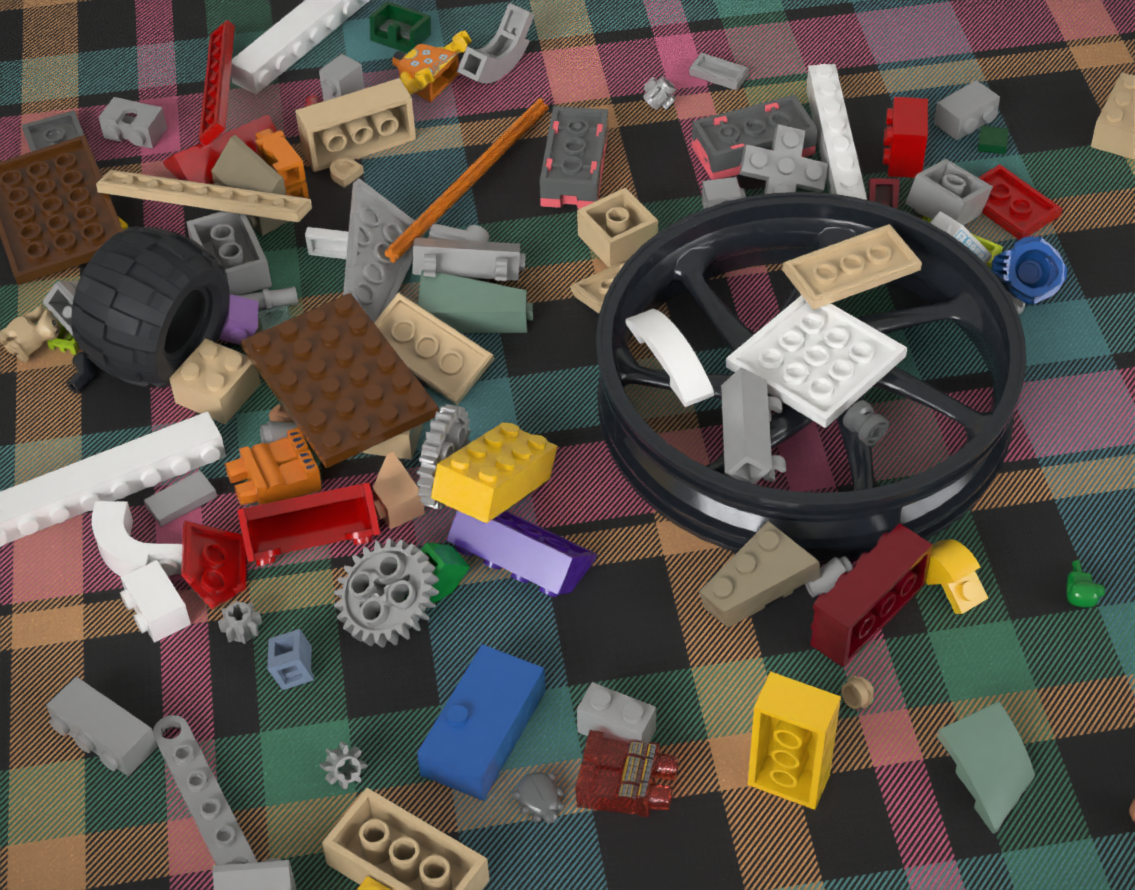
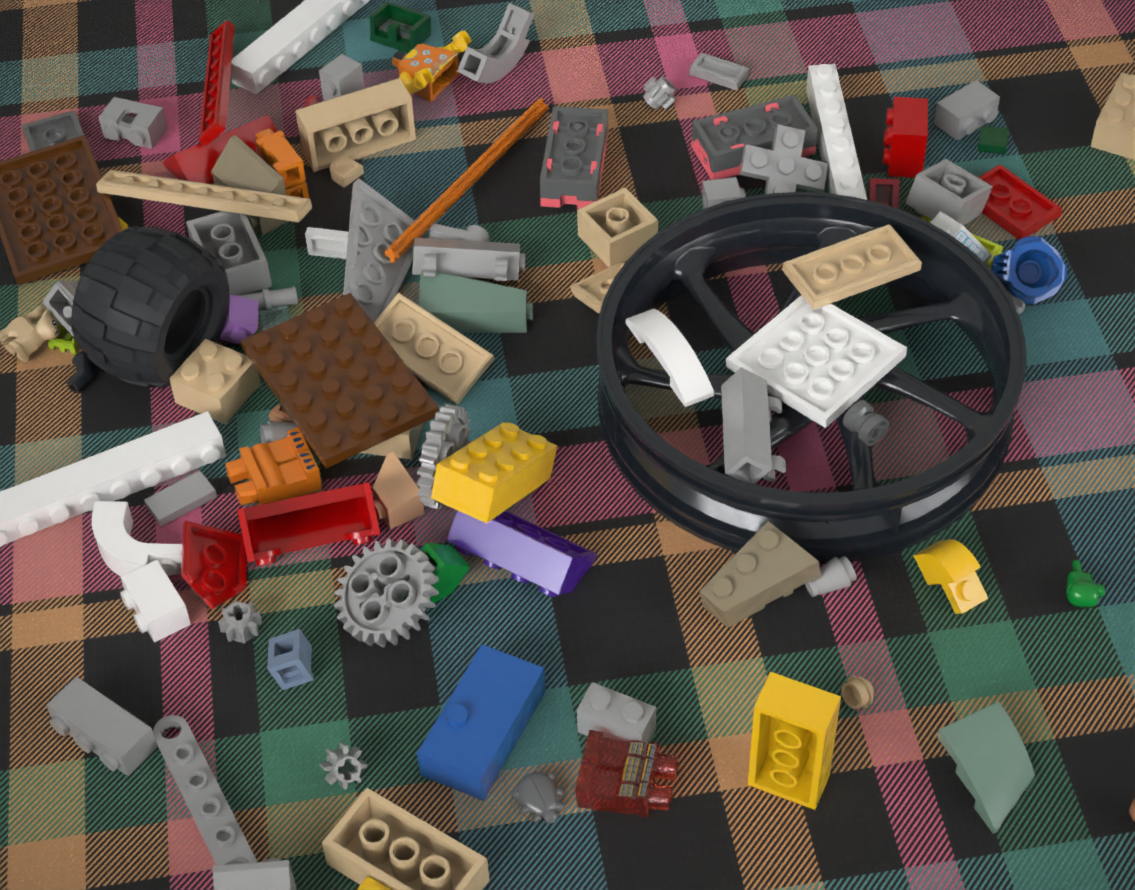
(870, 594): dark red brick -> none

